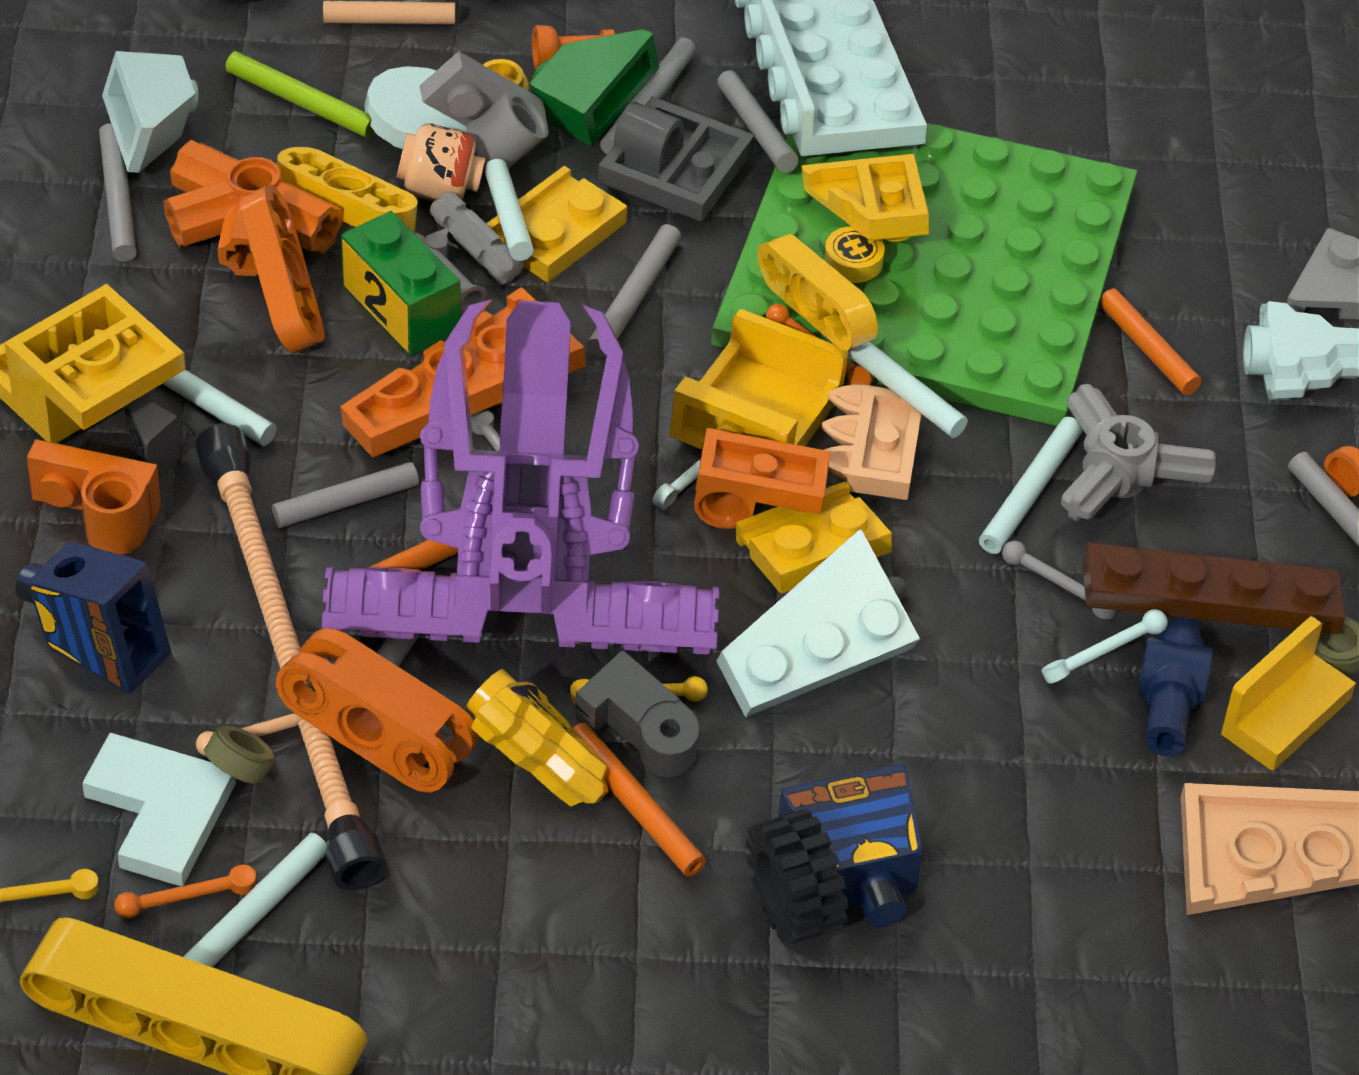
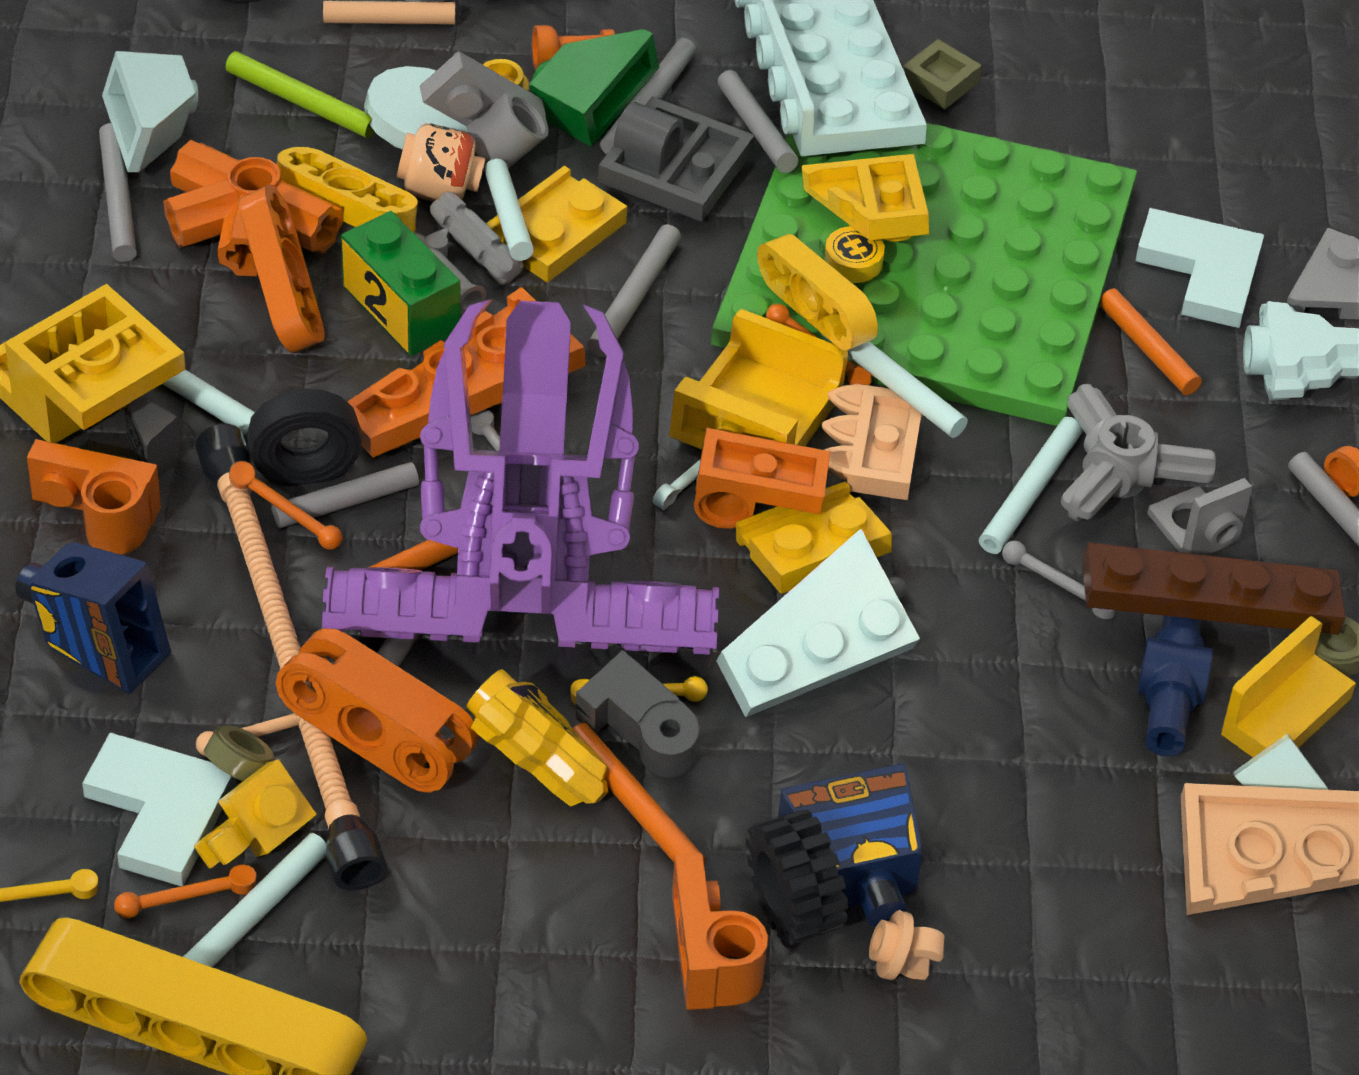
(243, 476): none -> orange hinge
(260, 815): none -> yellow plate
(298, 411): none -> black tyre
(710, 936): none -> orange plate
(904, 948): none -> light nougat plate
(942, 73): none -> olive plate
(1153, 623): light aqua hinge -> none
(1214, 254): none -> light aqua tile
(1214, 517): none -> light grey bracket
(1281, 767): none -> light aqua tile

